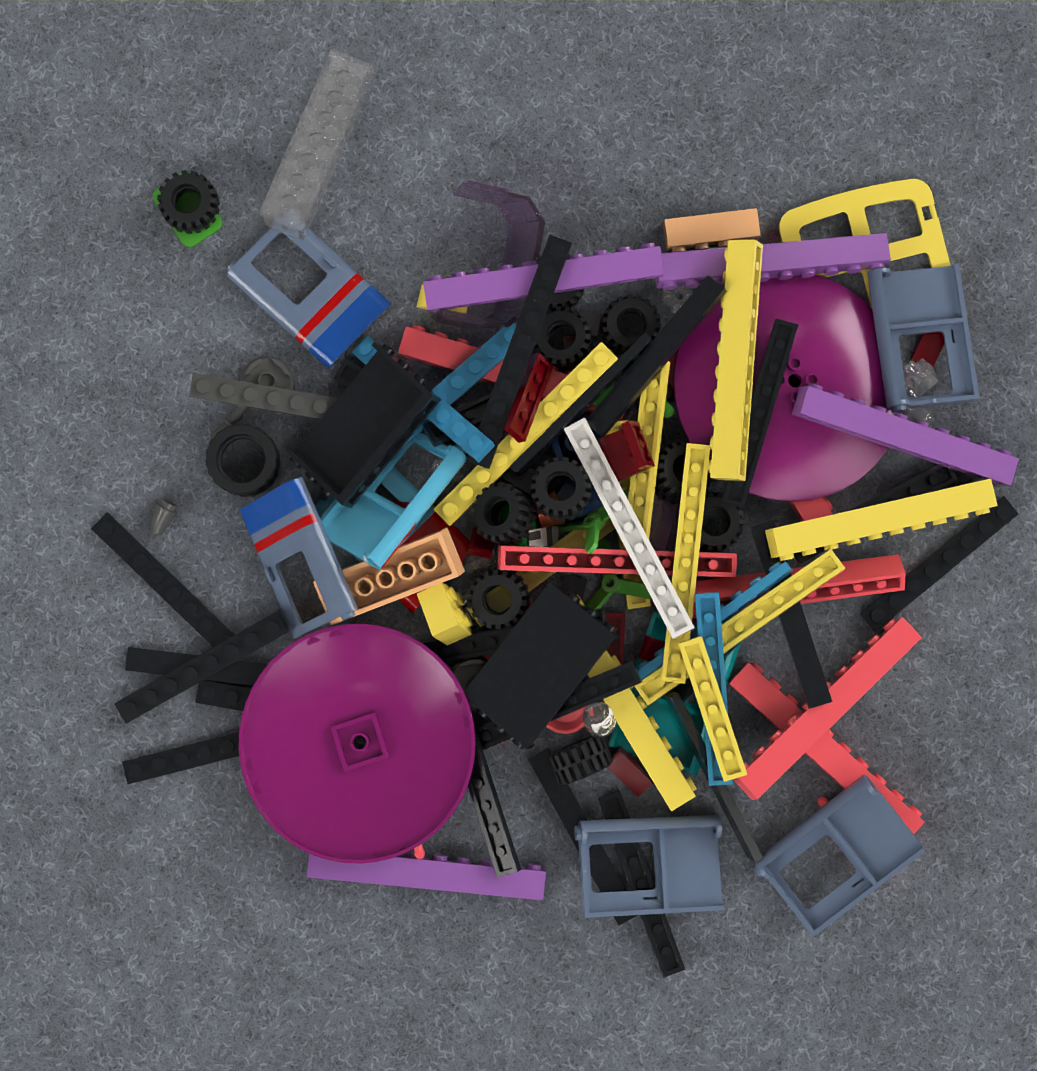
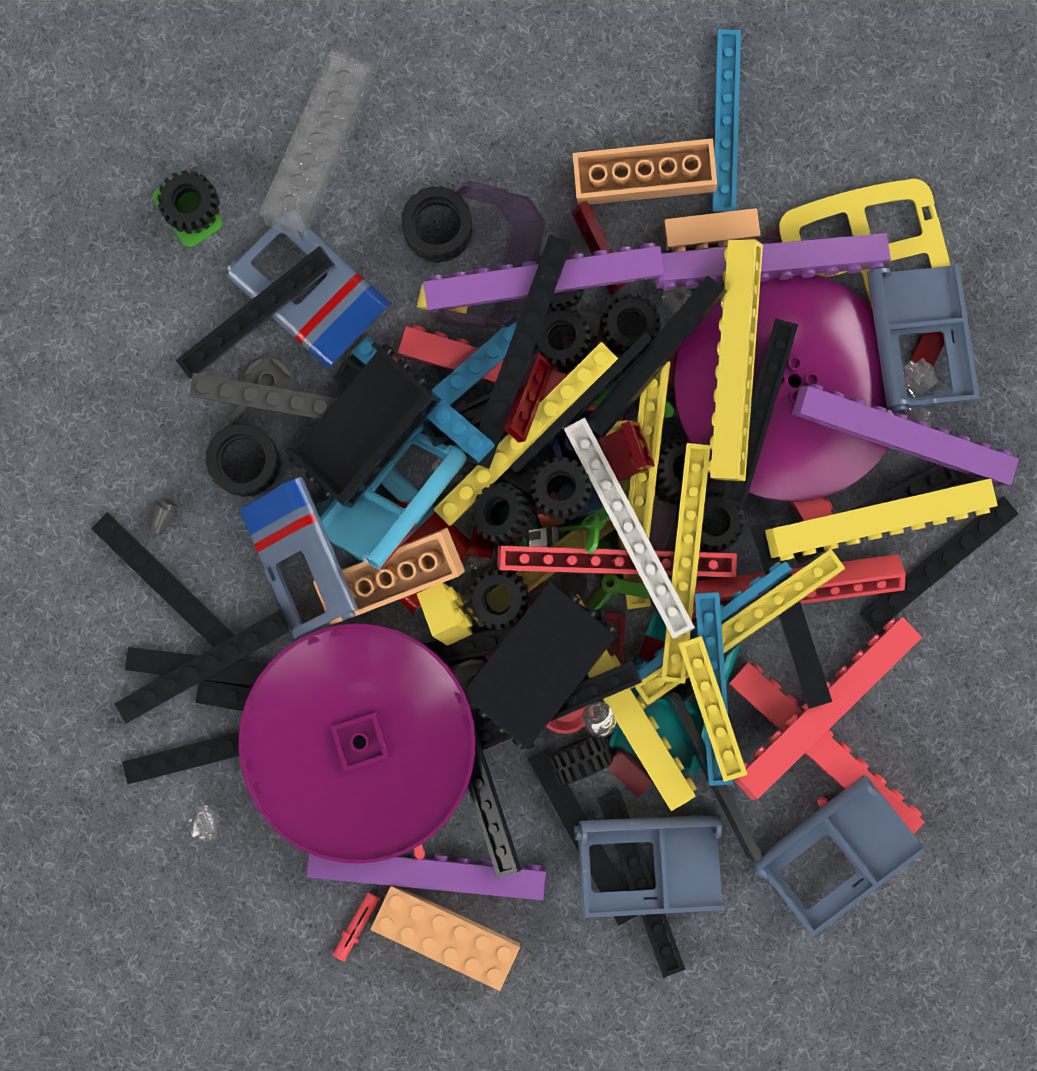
(205, 824): none -> clear head
(255, 312): none -> black plate
(342, 951): none -> coral pin
(430, 197): none -> black tyre
(446, 937): none -> light nougat brick
(593, 235): none -> dark red plate
(645, 172): none -> light nougat brick
(726, 119): none -> dark azure plate

